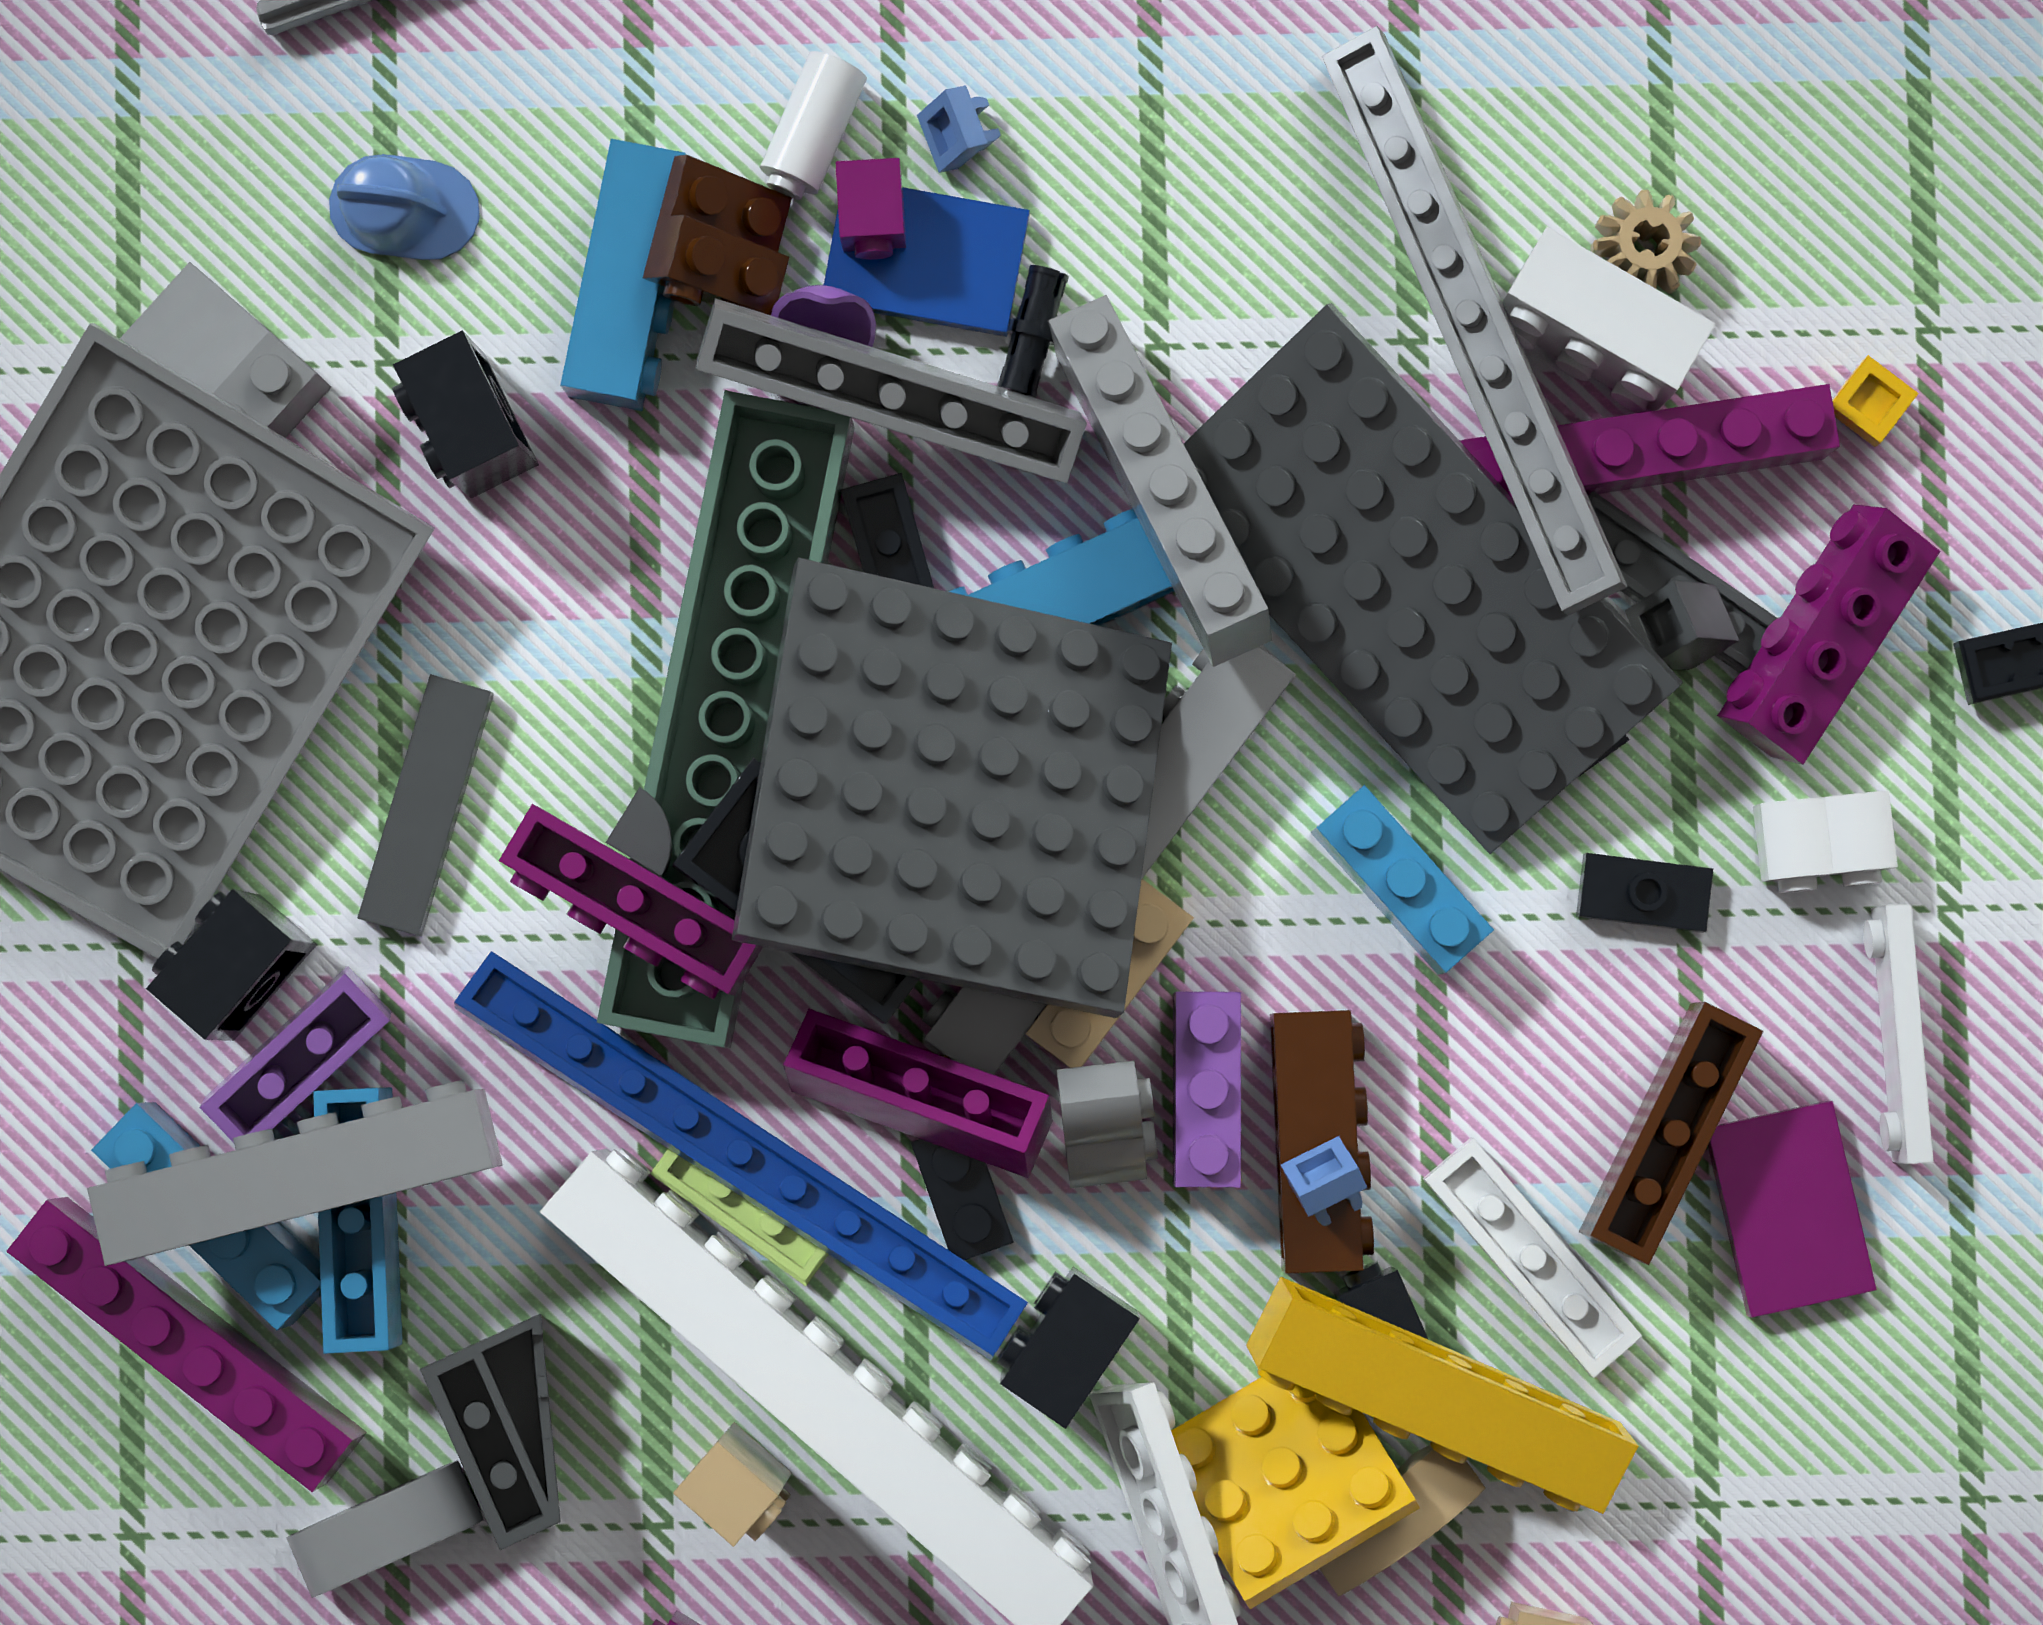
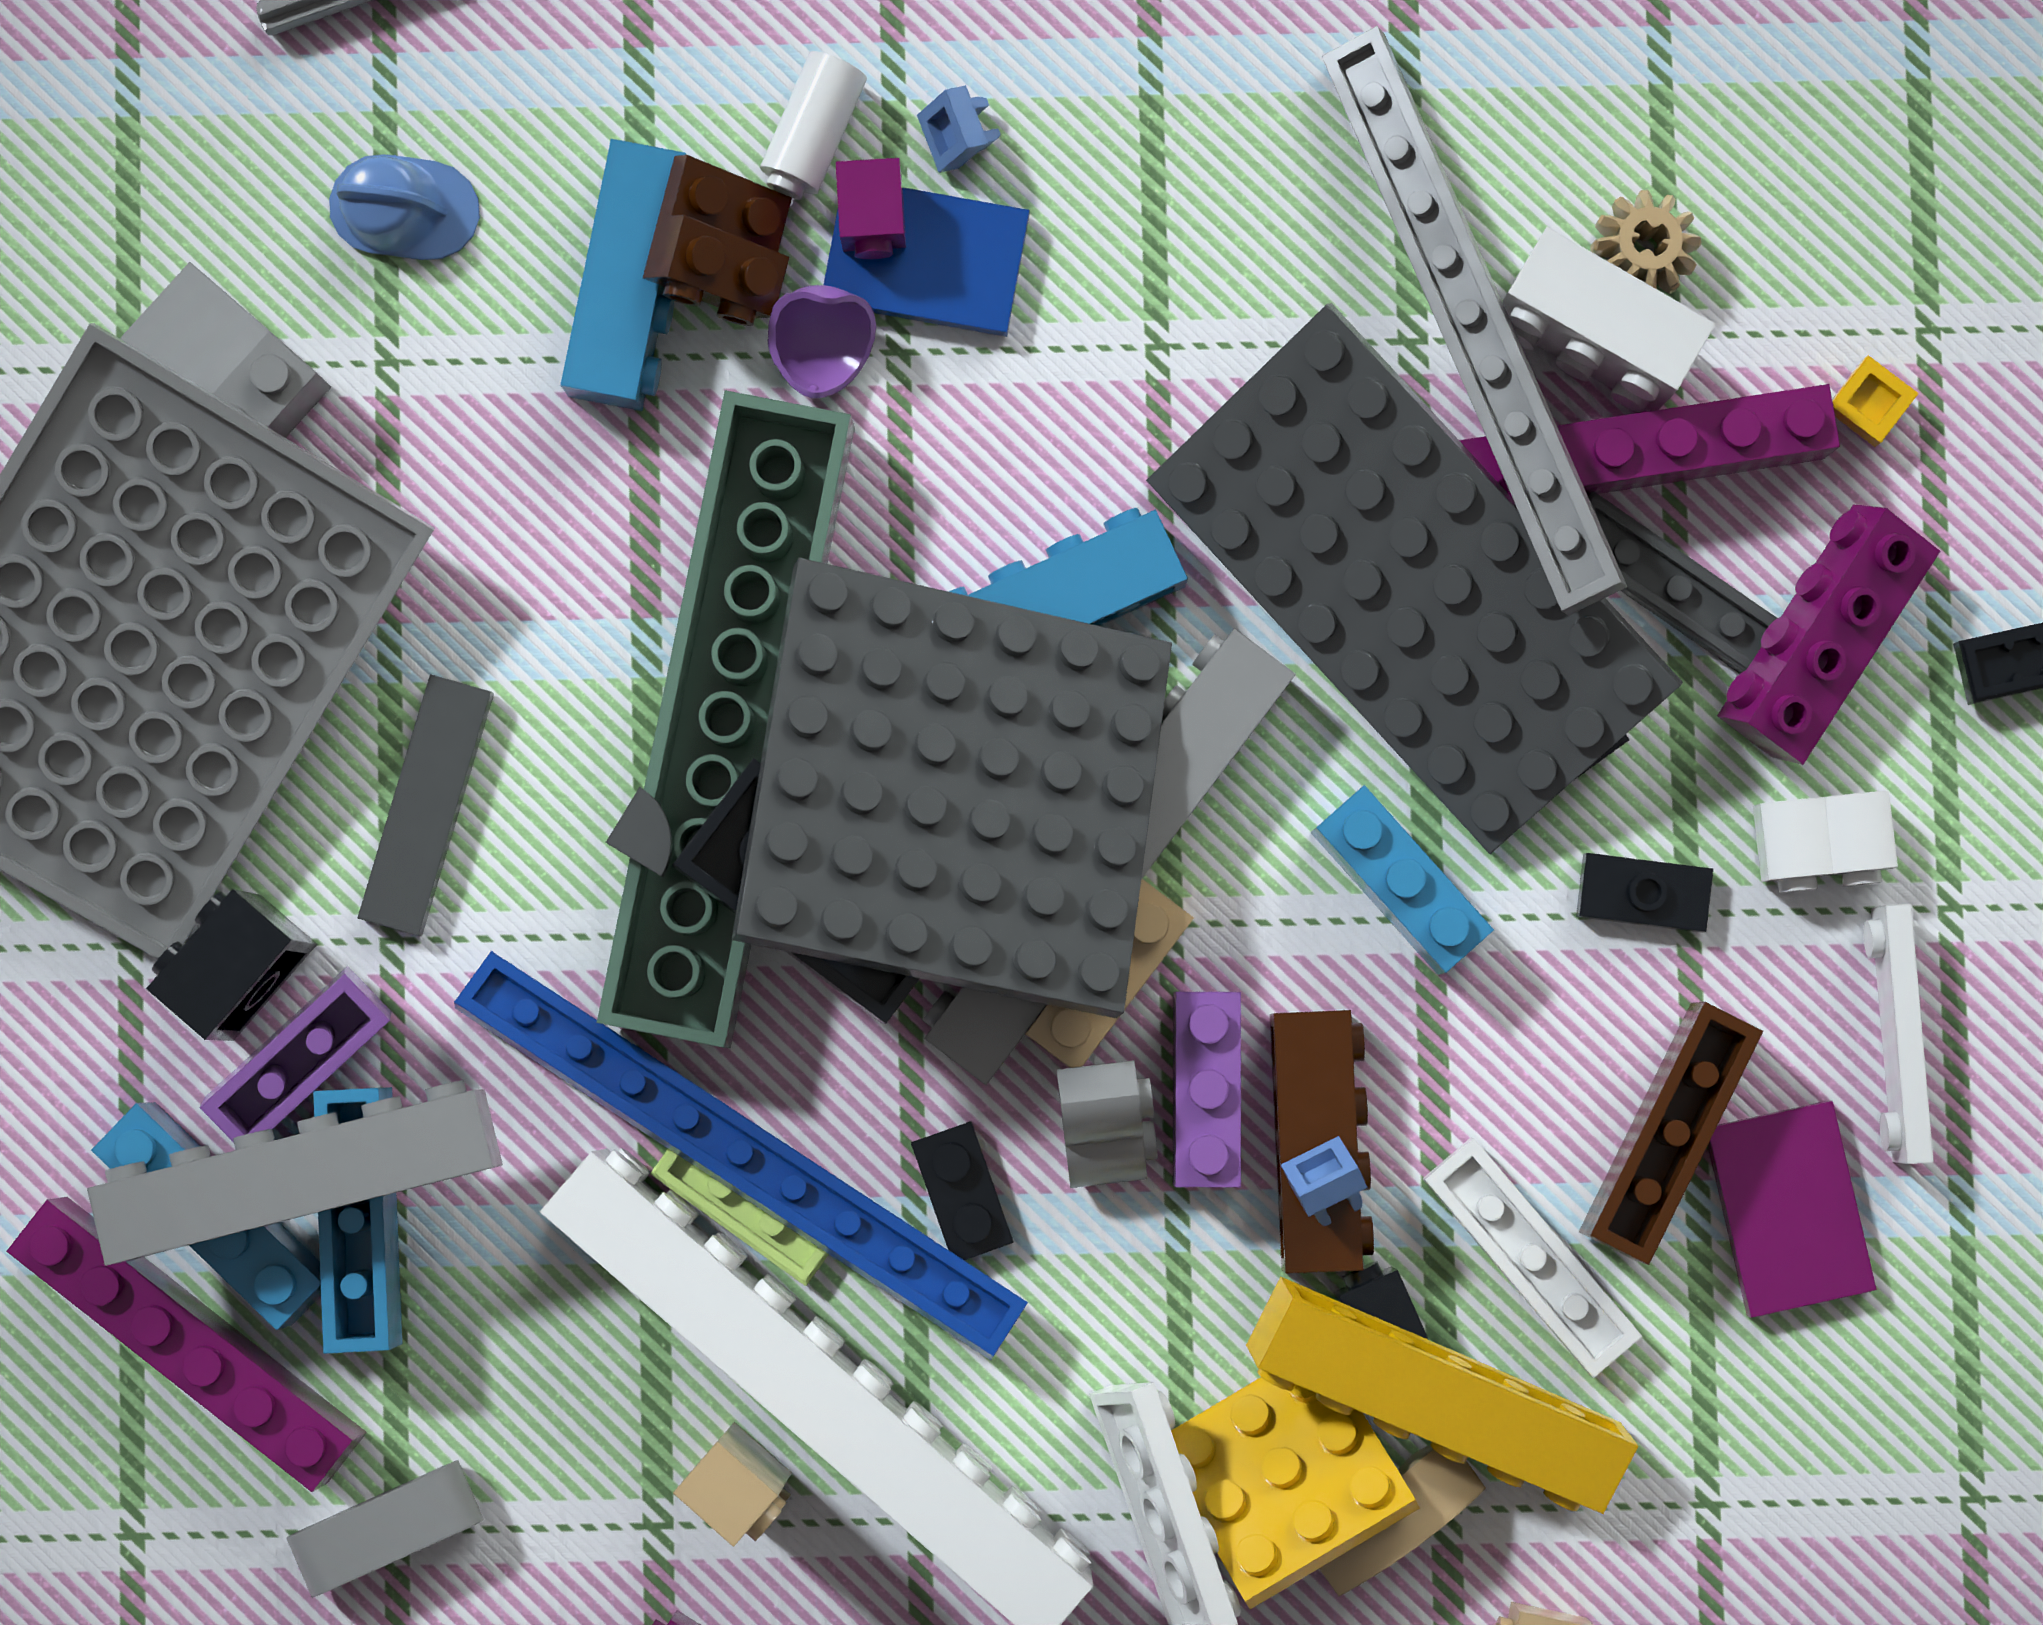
(465, 415): black brick -> none
(501, 1427): dark grey wedge -> none
(630, 899): magenta brick -> none
(886, 530): black plate -> none
(890, 391): light grey brick -> none
(918, 1093): magenta brick -> none
(1031, 330): black pin -> none
(1067, 1345): black brick -> none
(1161, 481): light grey brick -> none
(1684, 623): dark grey panel -> none

